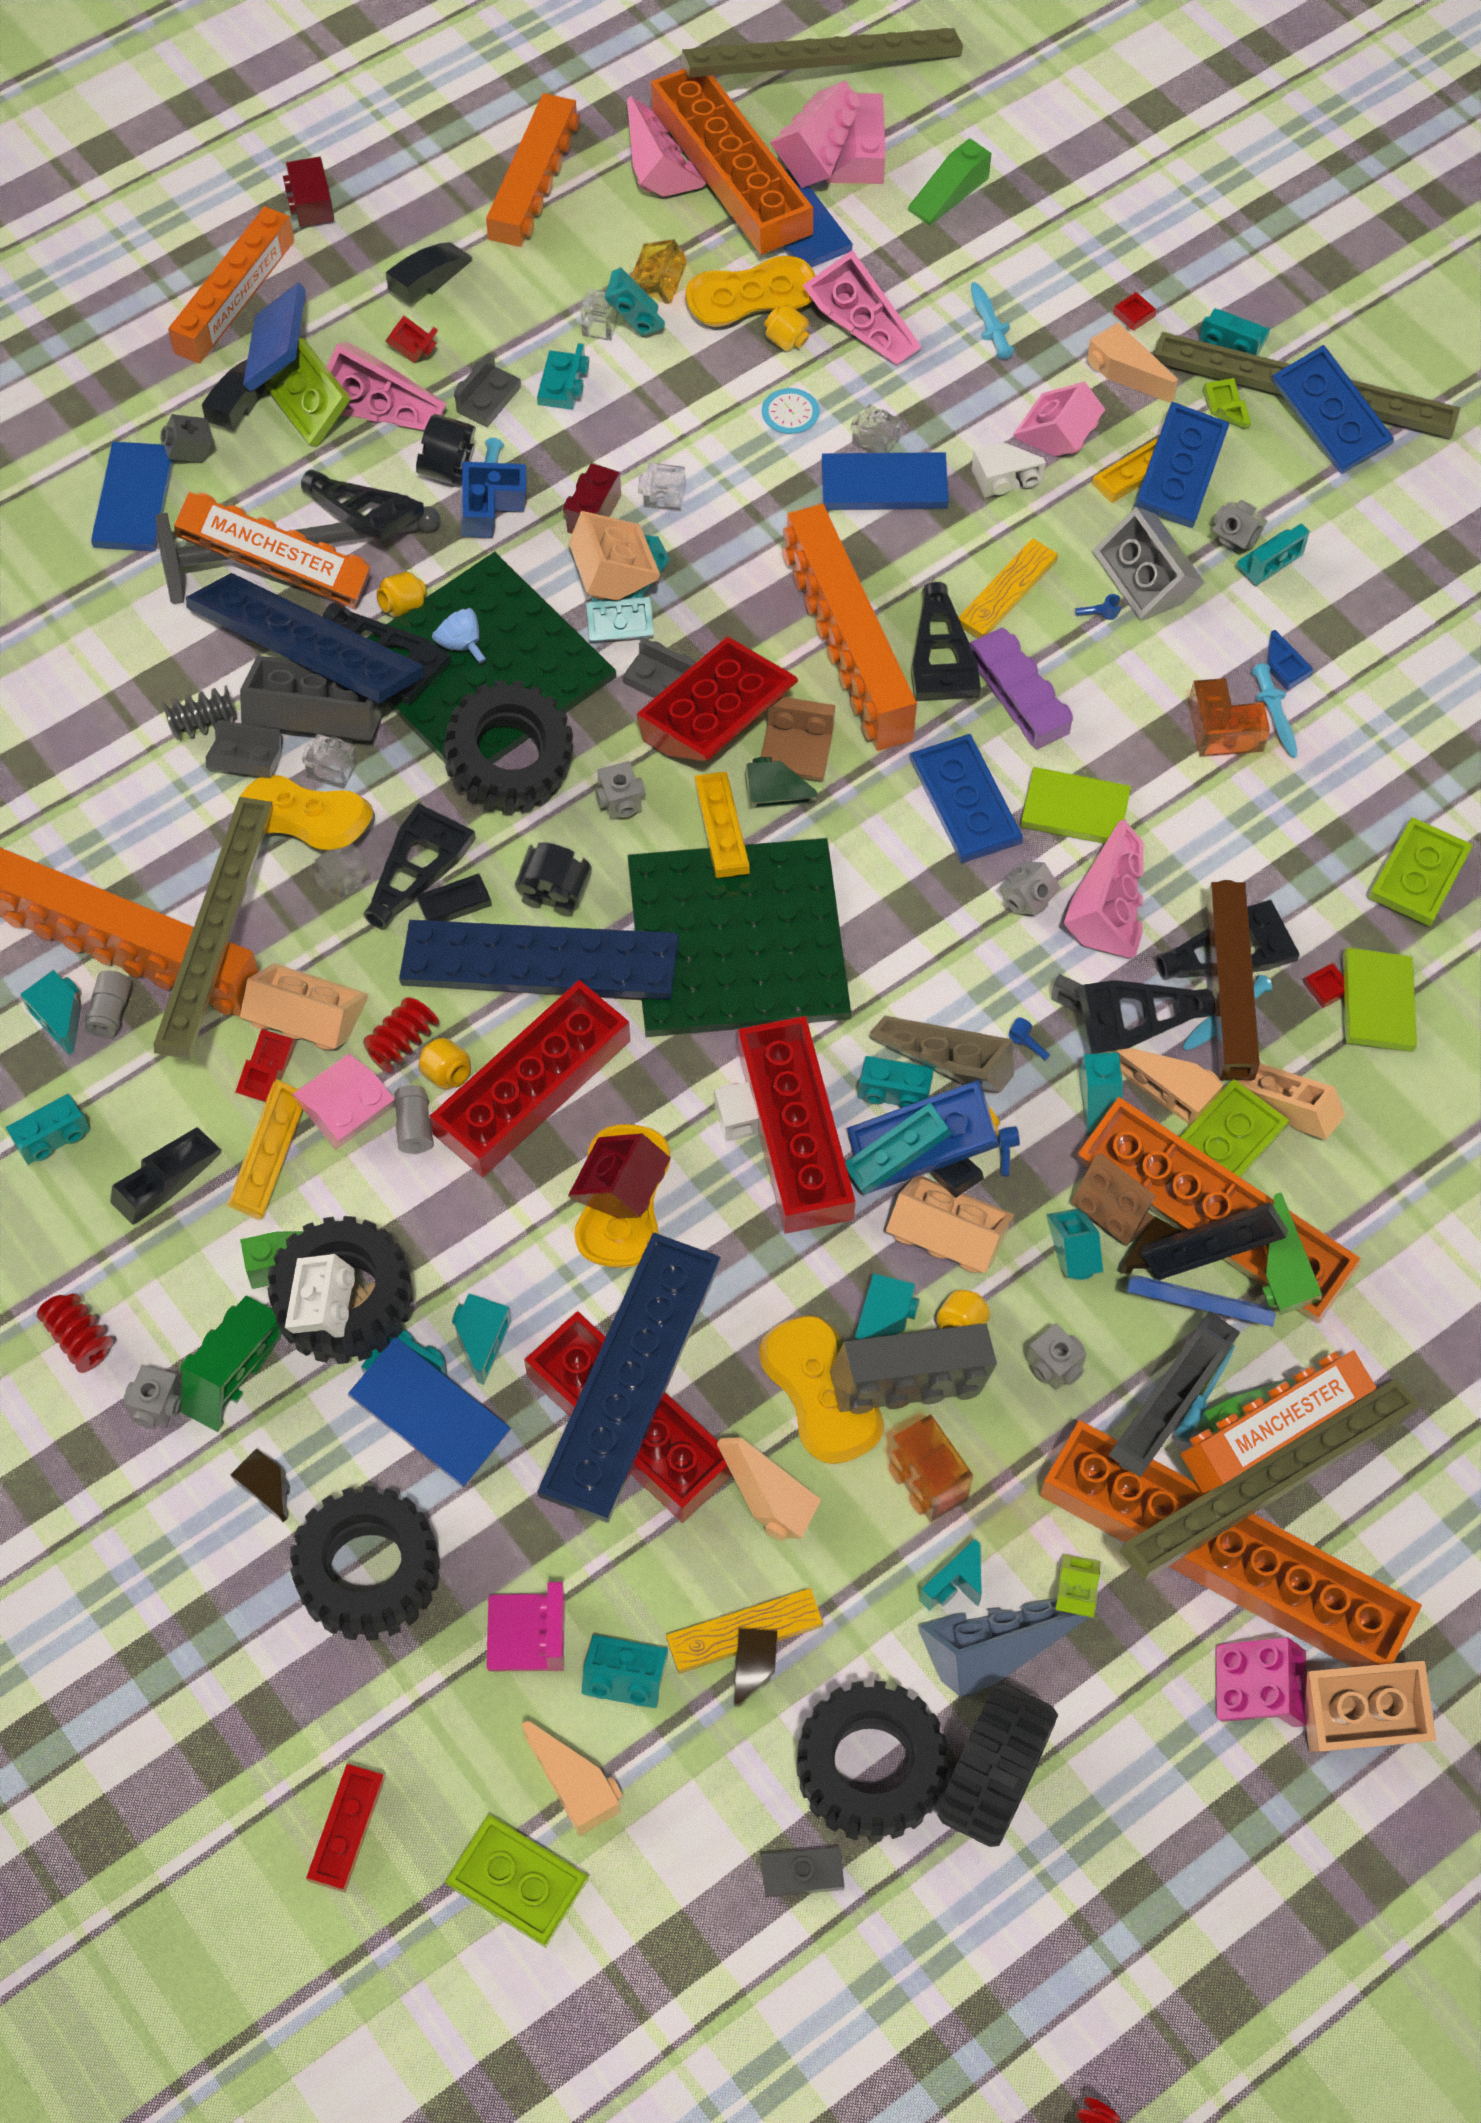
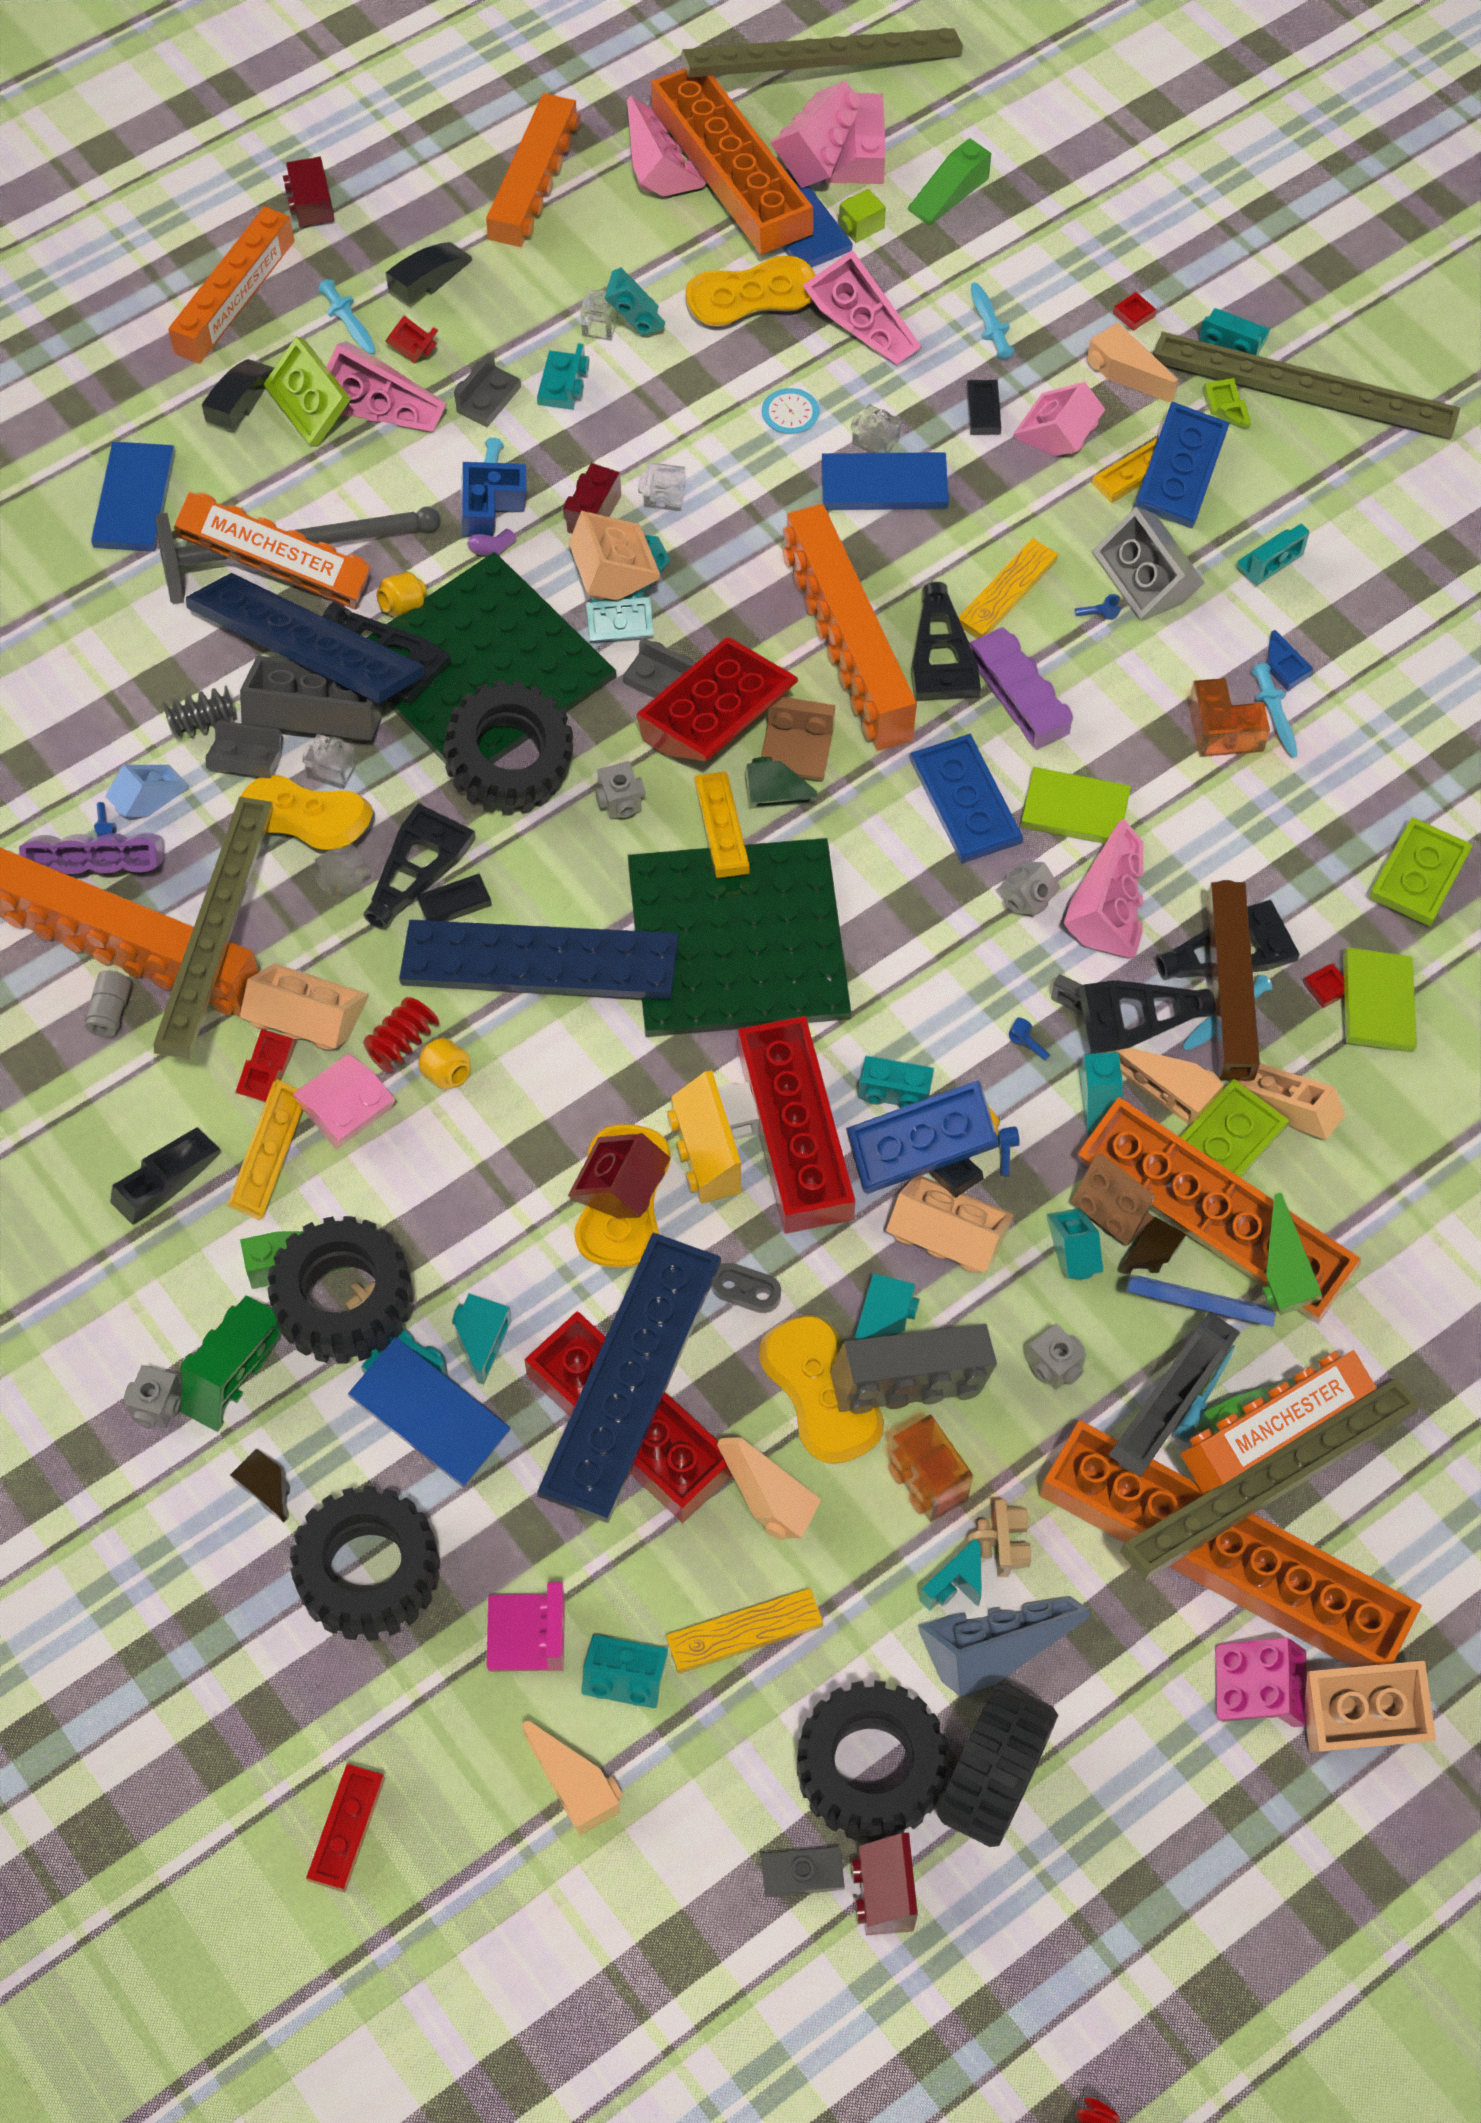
(48, 1129): teal bracket -> none
(55, 1007): teal slope -> none
(75, 1330): red piece -> none
(100, 854): none -> medium lavender brick
(101, 826): none -> blue hand
(144, 789): none -> light blue slope
(186, 438): dark grey brick -> none
(274, 337): blue tile -> none
(320, 1295): white bracket -> none
(342, 309): none -> medium azure sword
(392, 515): black plate -> none
(412, 1122): light grey piece -> none
(445, 448): black brick -> none
(460, 633): light blue piece -> none
(486, 544): none -> medium lavender arm
(517, 1880): lime tile -> none
(530, 1078): red brick -> none
(552, 878): black brick -> none
(660, 268): clear yellow bracket -> none
(705, 1140): none -> yellow slope
(747, 1287): none -> dark grey plate
(754, 1662): dark brown slope -> none
(787, 328): yellow head -> none
(861, 215): none -> lime brick
(886, 1886): none -> dark red slope
(897, 1148): teal plate -> none
(951, 1051): dark tan wedge -> none
(963, 1309): yellow head -> none
(983, 407): none -> black tile
(1006, 468): white slope -> none
(1008, 1554): none -> tan hips
(1078, 1585): lime slope -> none
(1214, 1241): black tile -> none
(1249, 524): light grey brick -> none
(1332, 409): blue tile -> none

